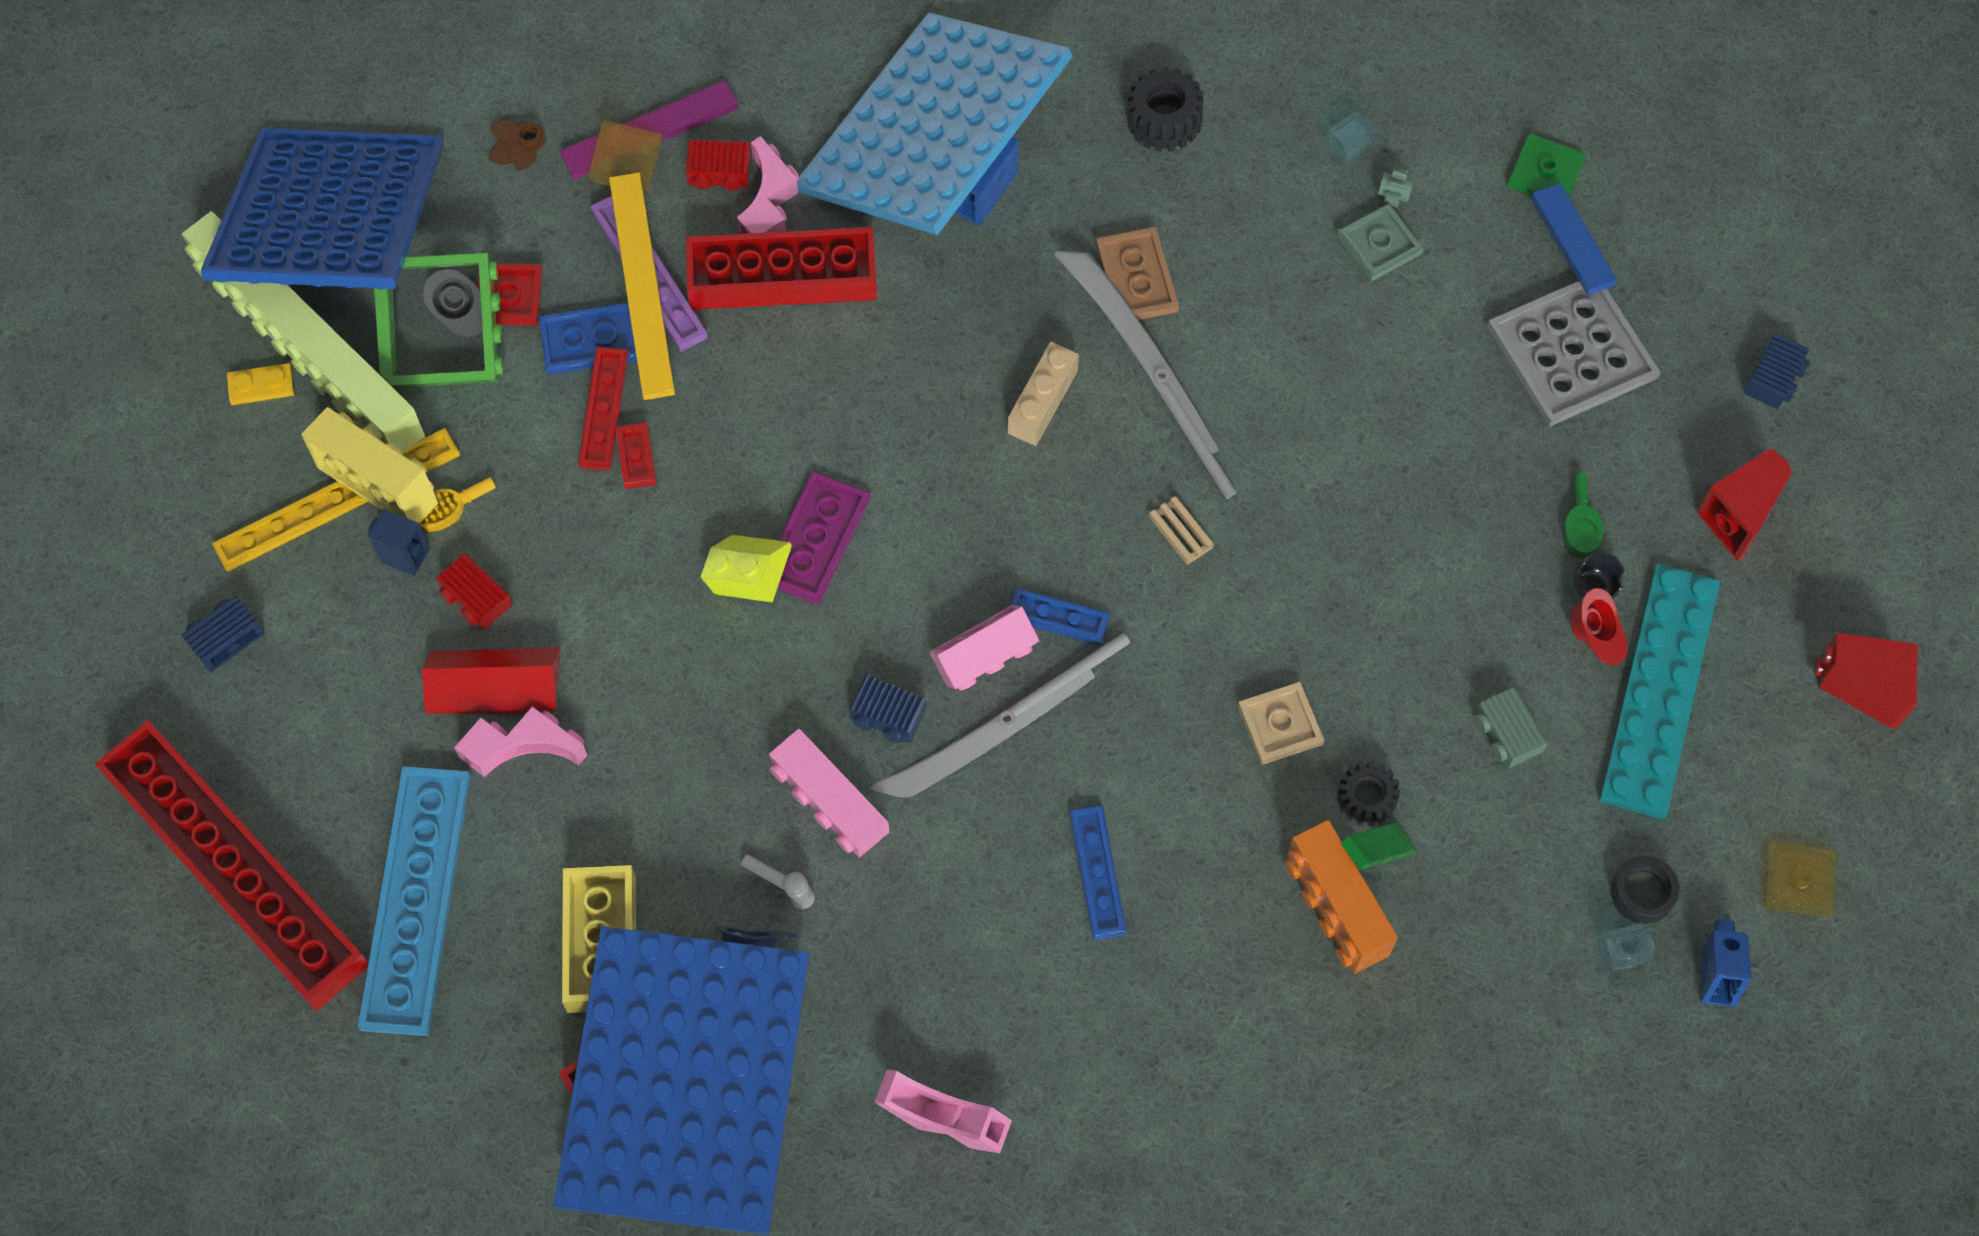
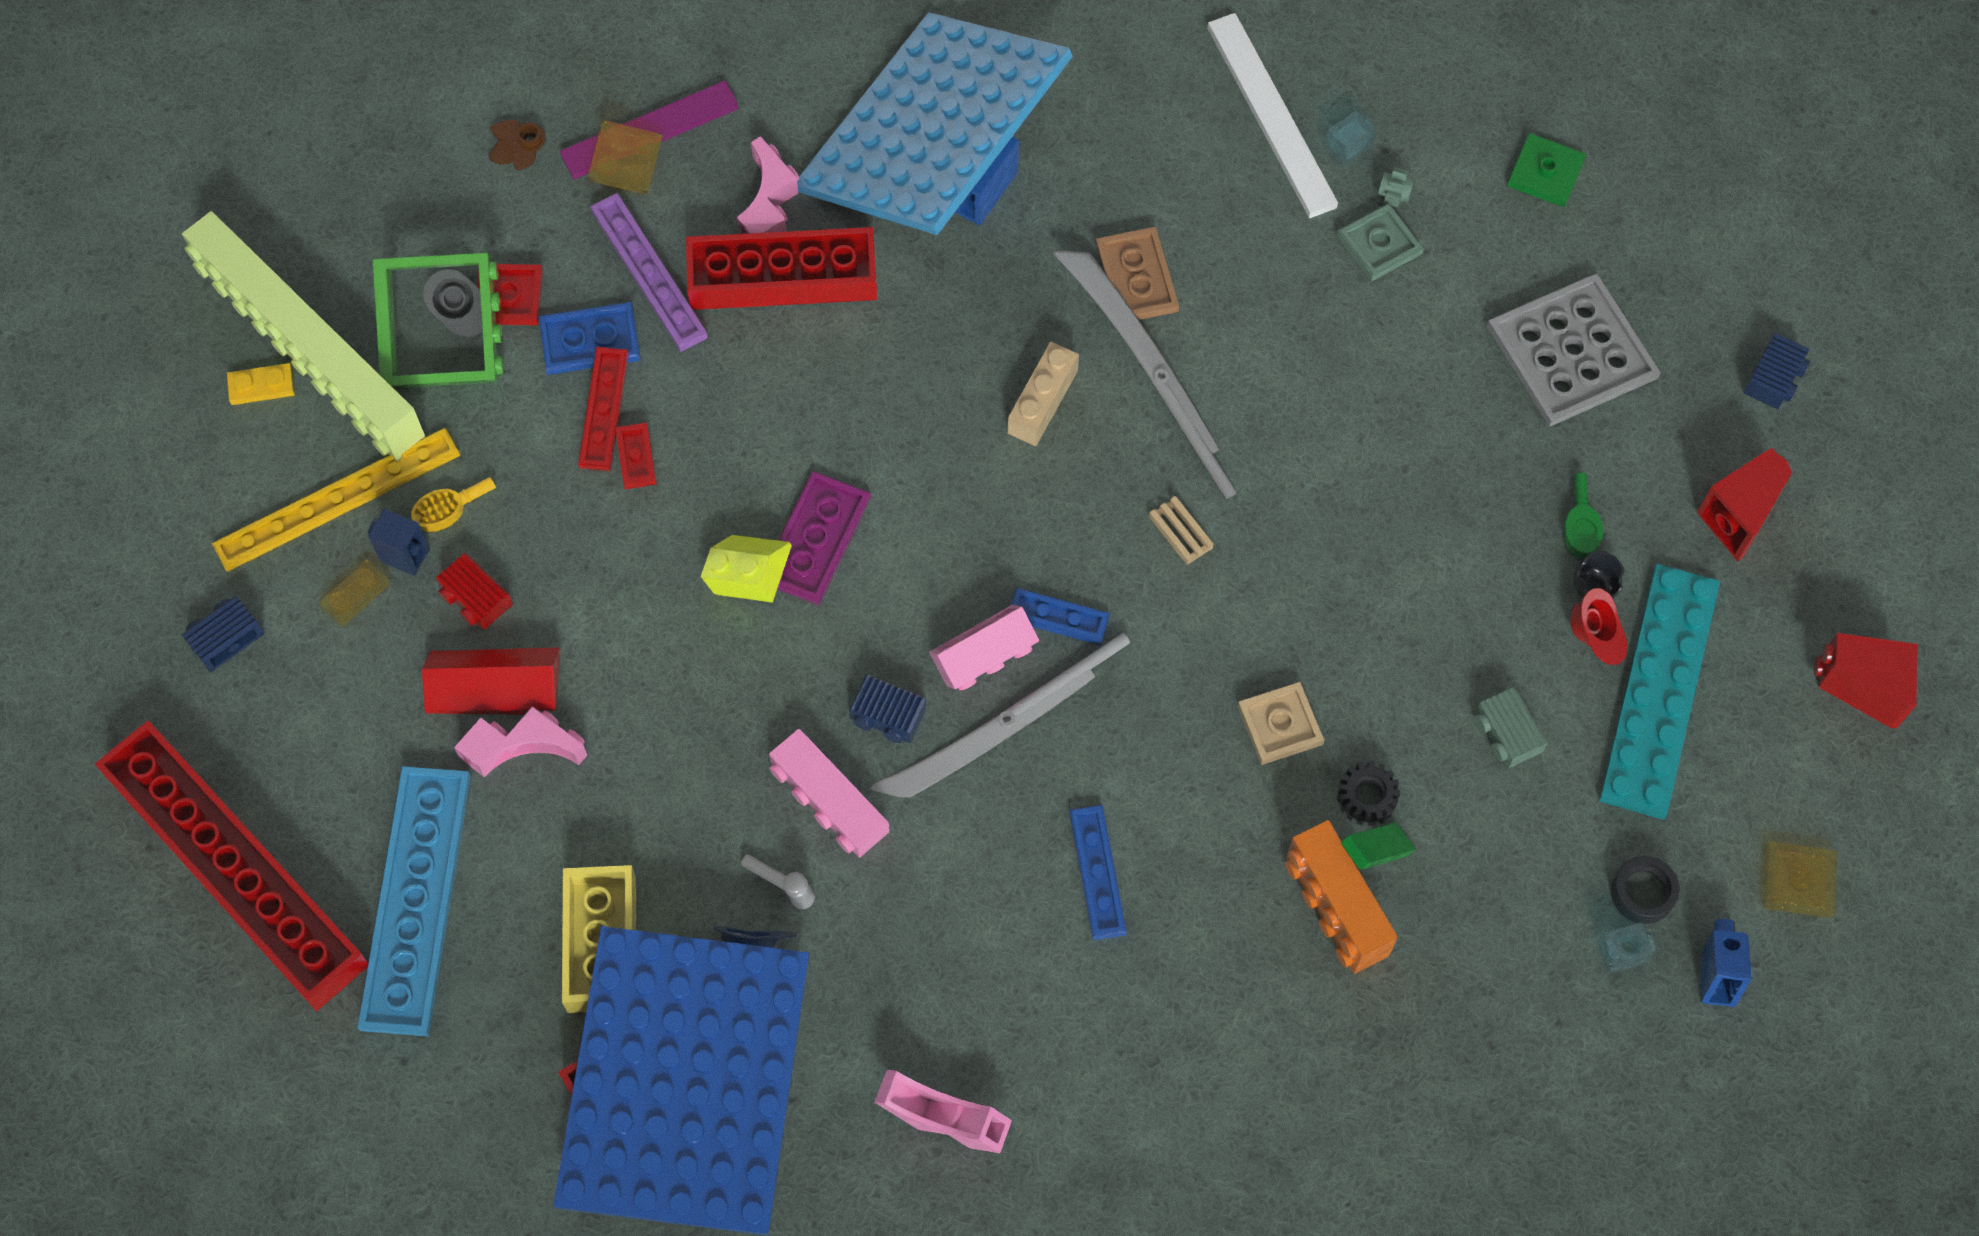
(324, 209): blue plate -> none
(354, 593): none -> clear yellow plate
(369, 466): light yellow brick -> none
(642, 286): yellow tile -> none
(718, 164): red brick -> none
(1165, 89): black tyre -> none
(1272, 115): none -> white tile
(1573, 239): blue tile -> none

